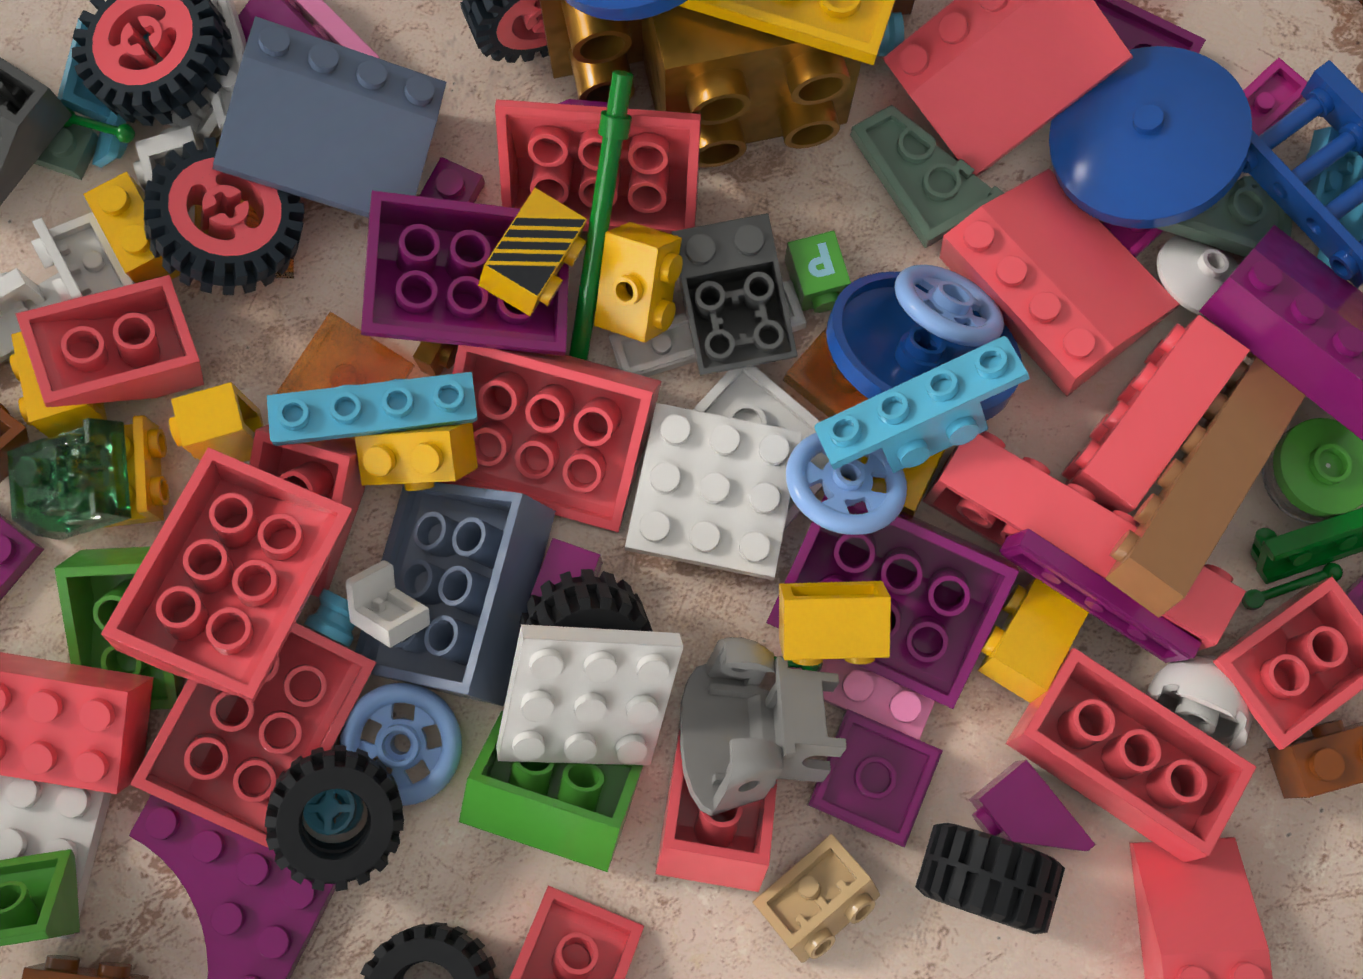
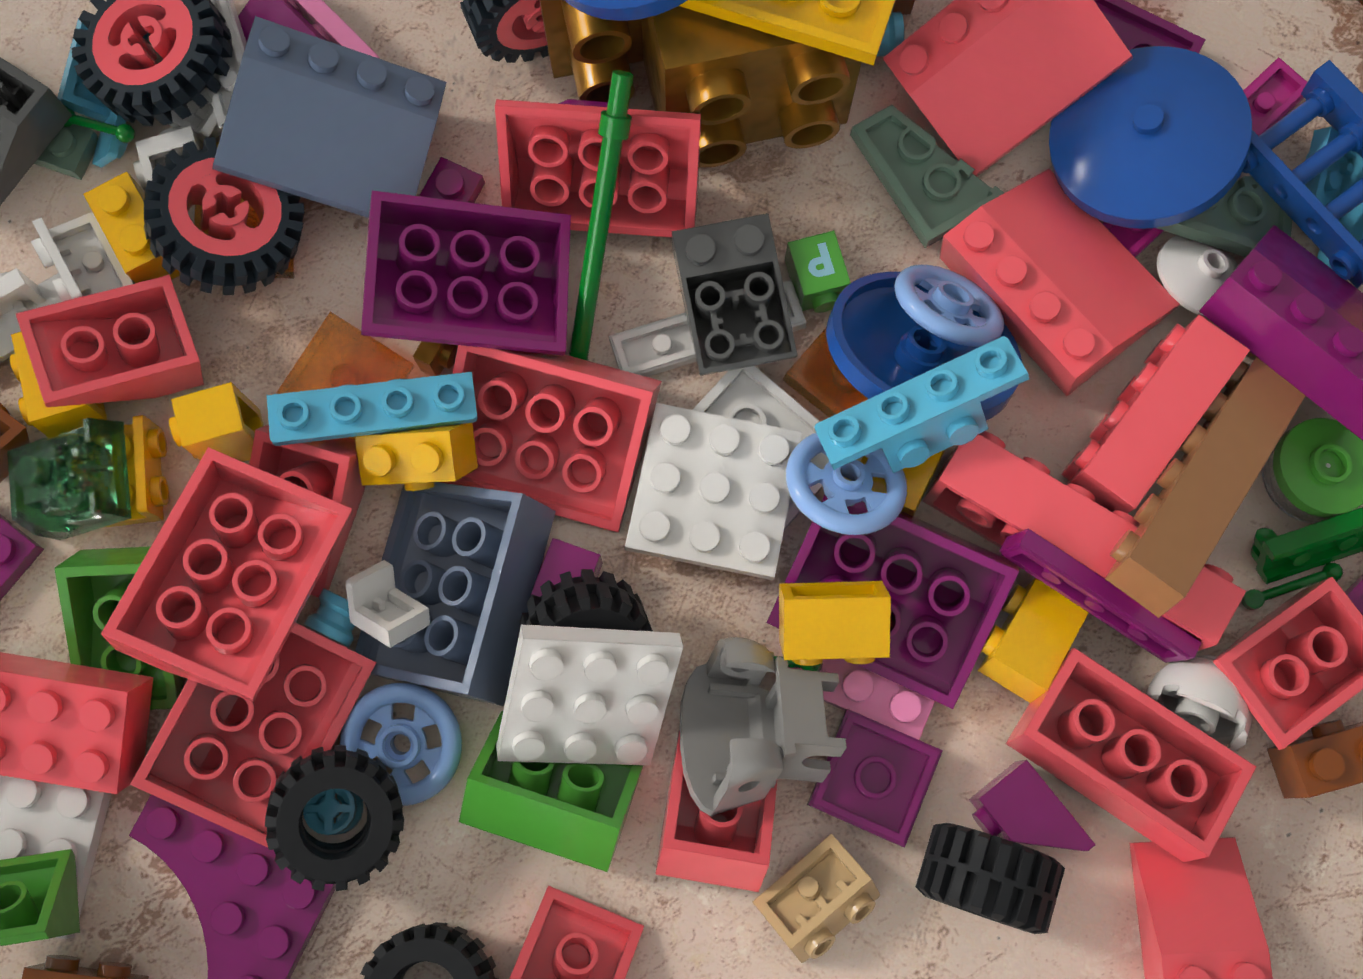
(532, 253): brick -> none
(638, 281): yellow brick -> none

